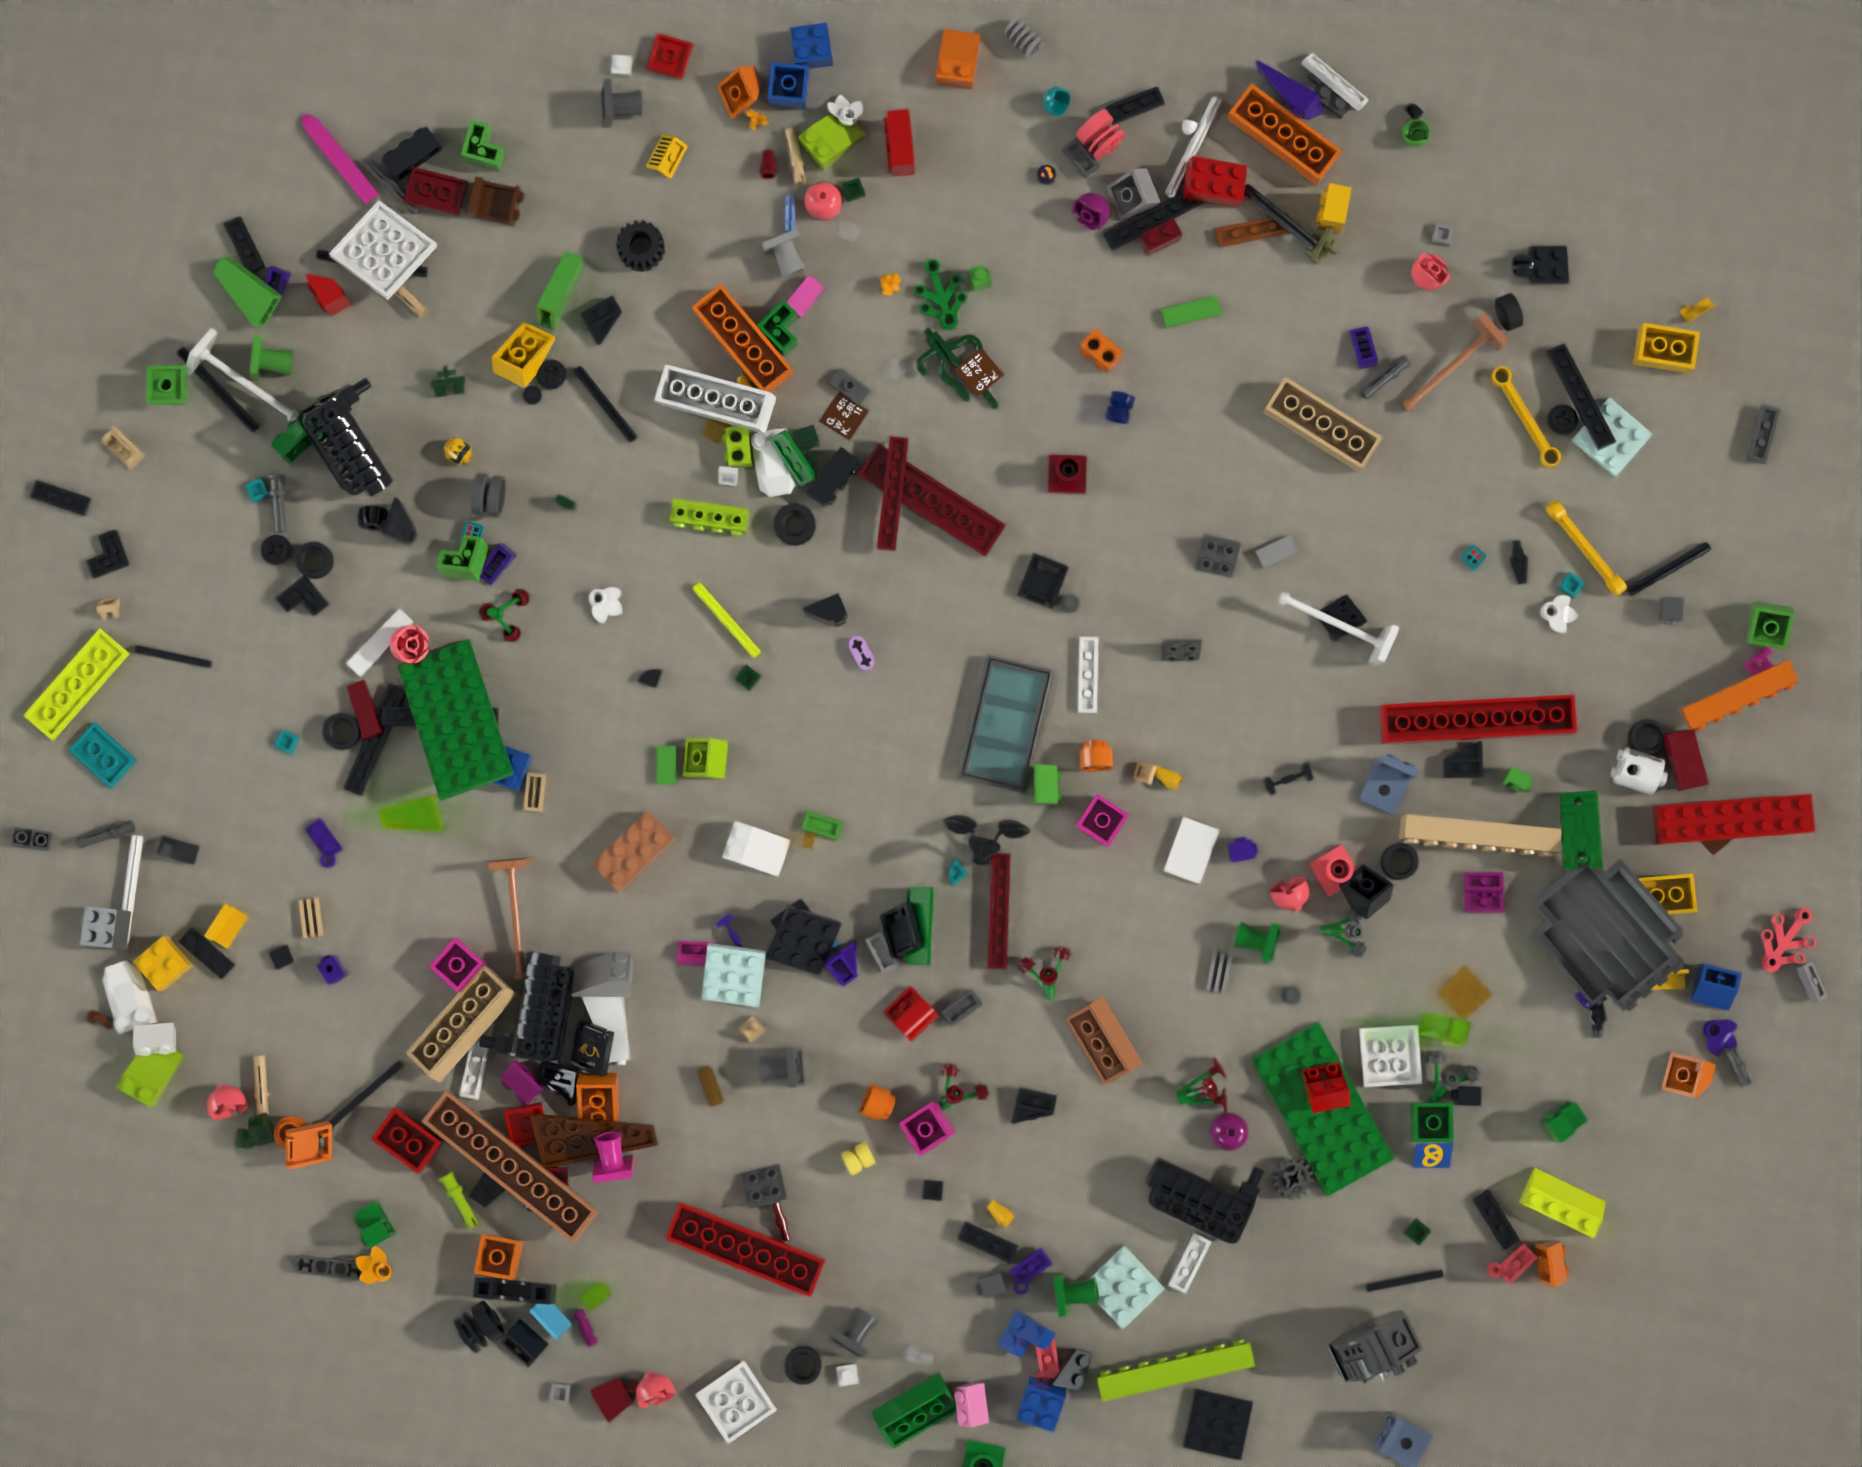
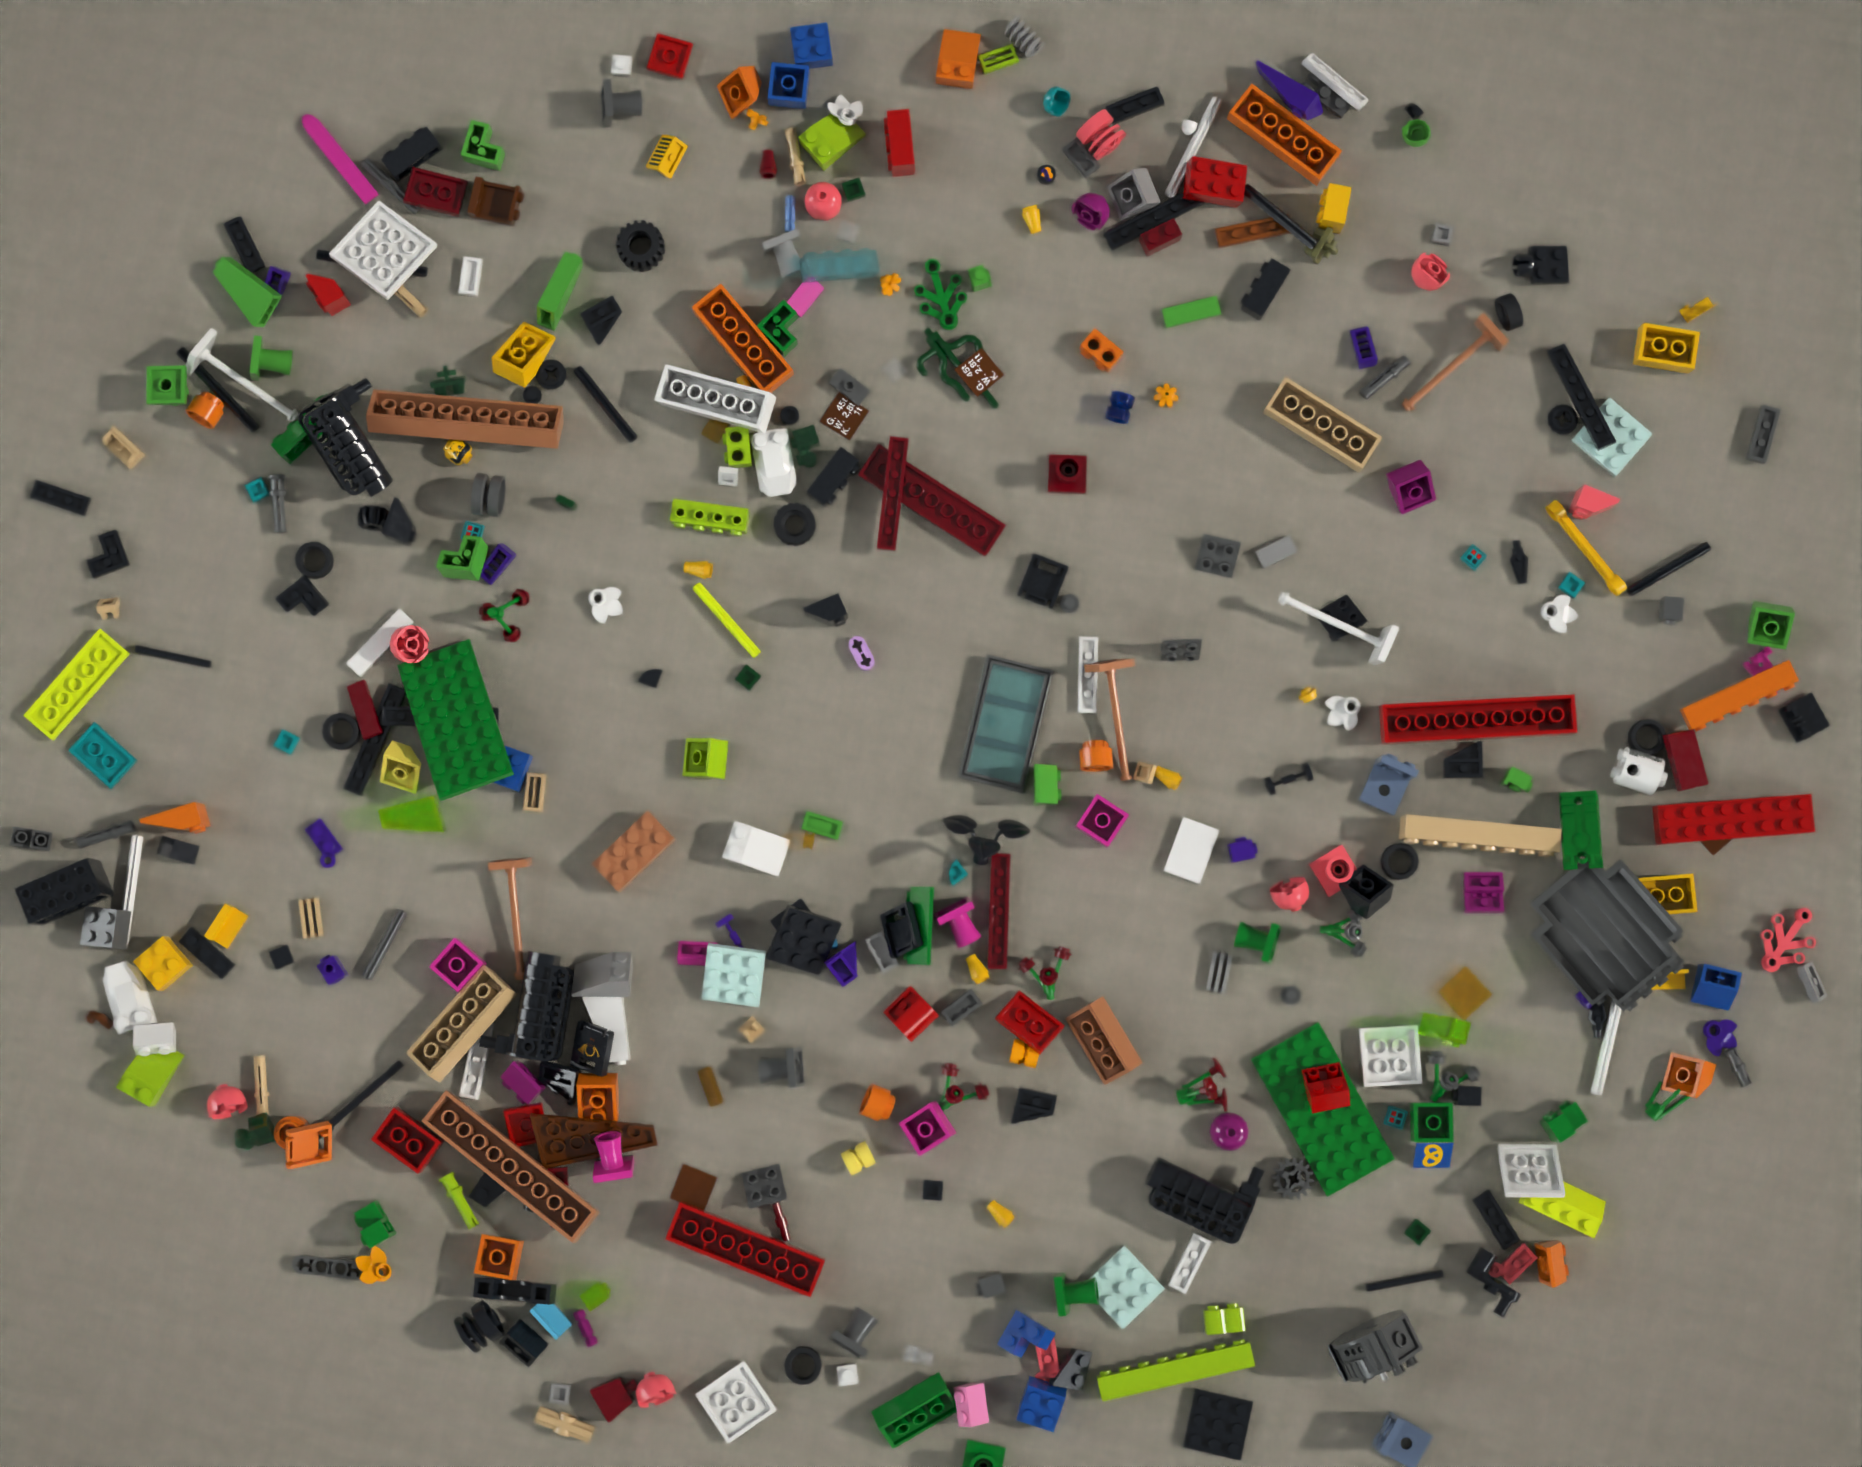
(64, 892): none -> black brick
(187, 817): none -> orange slope
(205, 409): none -> orange piece
(267, 549): black gear -> none
(384, 944): none -> dark grey axle
(400, 767): none -> light yellow slope
(465, 419): none -> nougat brick
(470, 276): none -> white tile
(564, 1424): none -> tan piece
(666, 765): bright green tile -> none
(693, 1187): none -> reddish brown sticker
(699, 568): none -> yellow cone
(789, 415): none -> black tile
(793, 458): green tile -> none
(839, 266): none -> clear light blue brick
(959, 921): none -> dark pink plant
(977, 970): none -> yellow cone
(987, 1242): black plate -> none
(1015, 60): none -> lime tile
(1023, 1054): none -> light orange wheel
(1029, 1022): none -> red tile
(1029, 1269): dark purple hinge -> none
(1032, 218): none -> yellow cone
(1109, 668): none -> nougat tile
(1166, 399): none -> light orange plant
(1224, 1320): none -> lime brick
(1264, 288): none -> black brick
(1307, 694): none -> yellow plate
(1340, 713): none -> white plate
(1395, 1117): none -> teal tile
(1411, 486): none -> magenta slope
(1480, 1268): none -> black piece
(1525, 417): yellow piece -> none
(1531, 1170): none -> white plate
(1591, 502): none -> coral slope
(1606, 1049): none -> white axle
(1657, 1111): none -> green plant
(1804, 718): none -> black hinge

